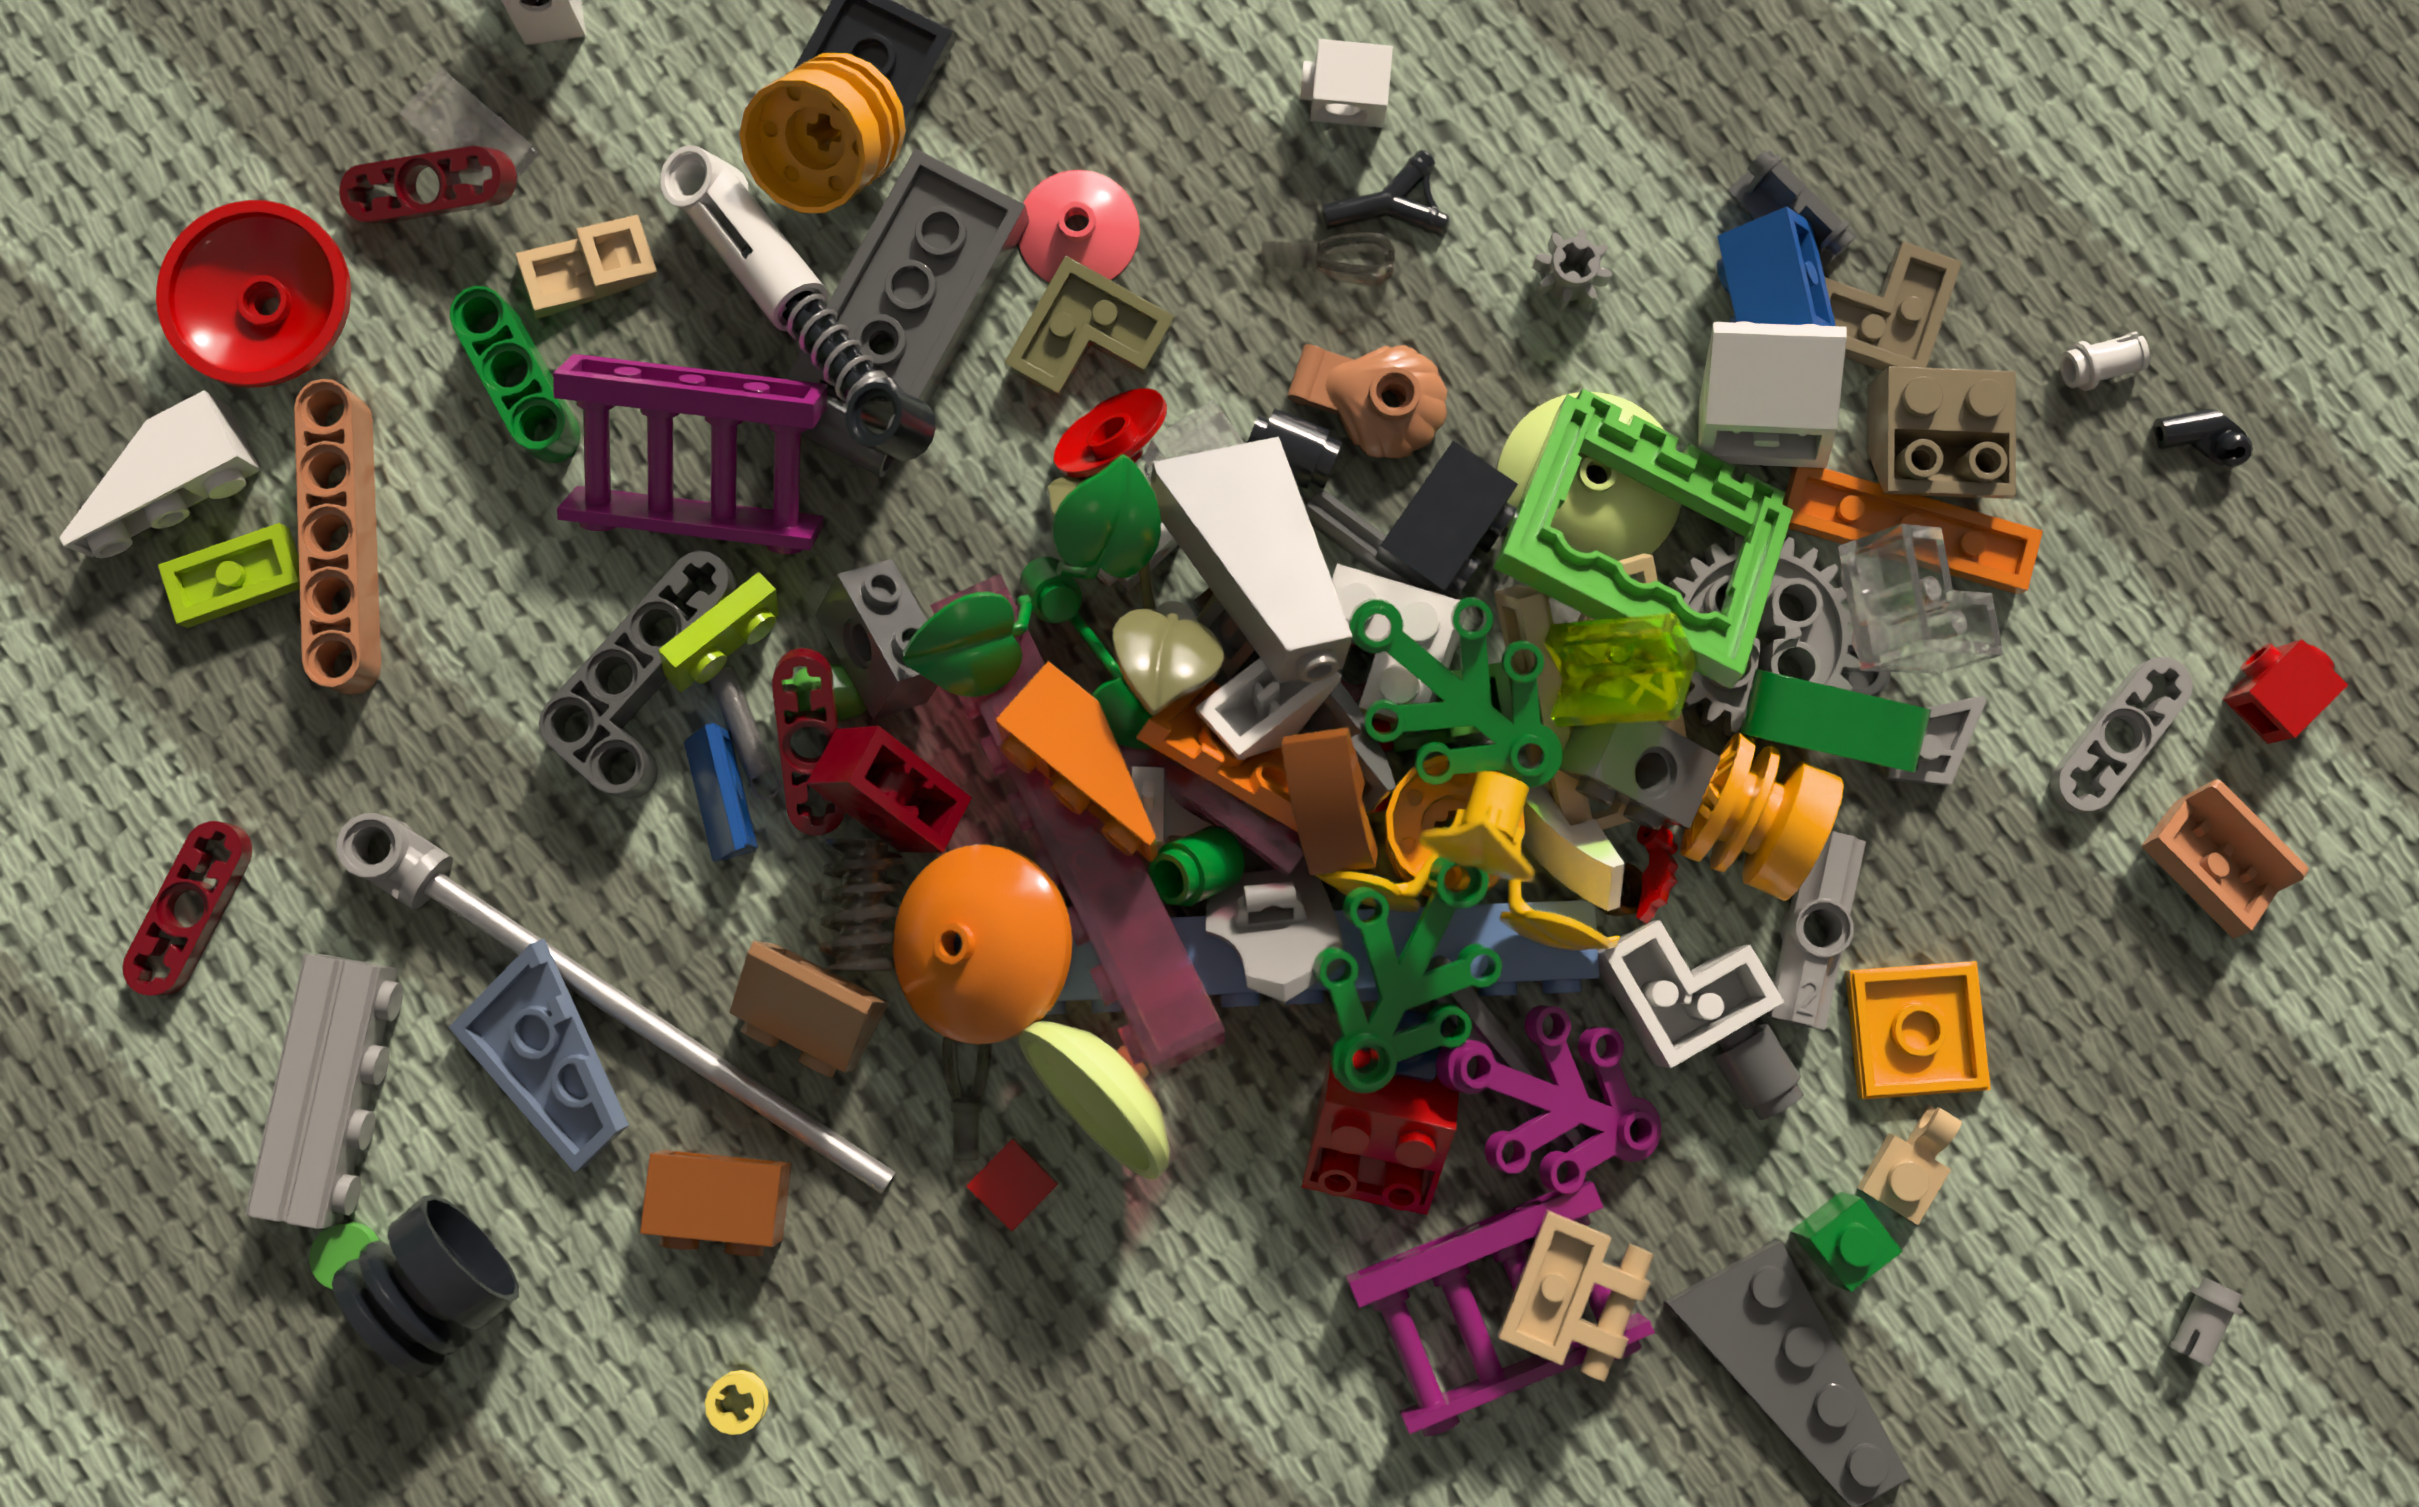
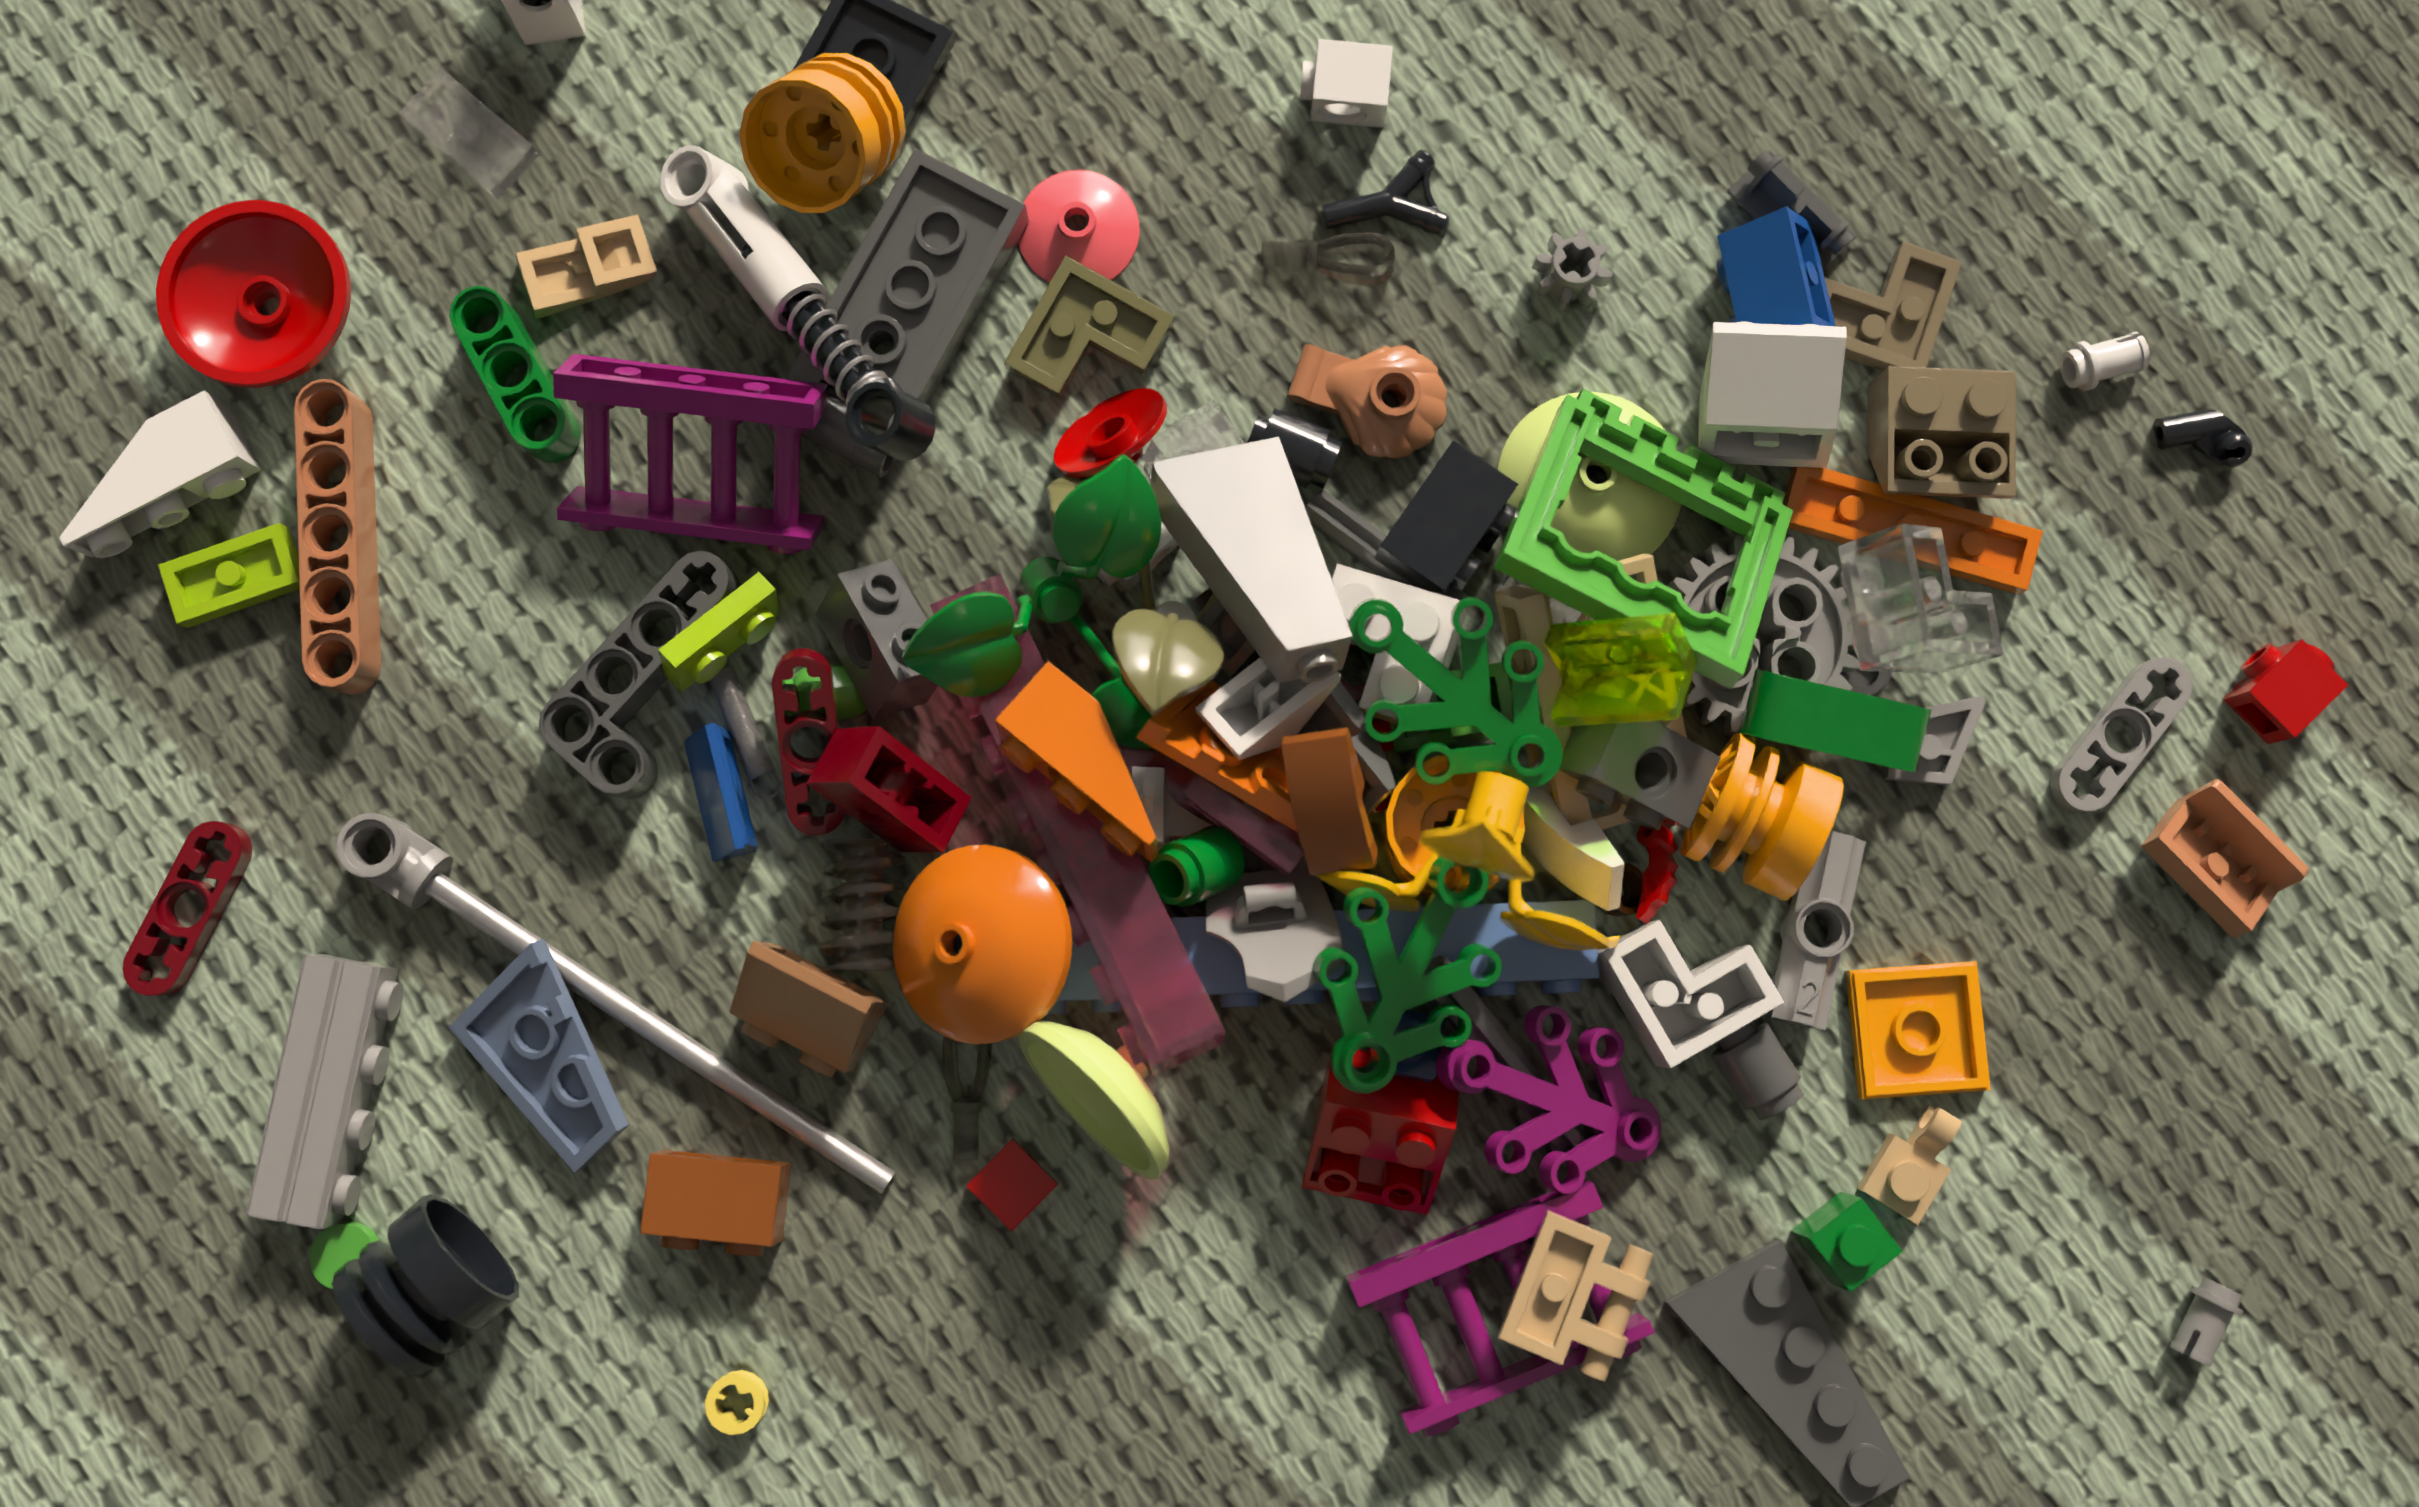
(403, 174): dark red beam -> none

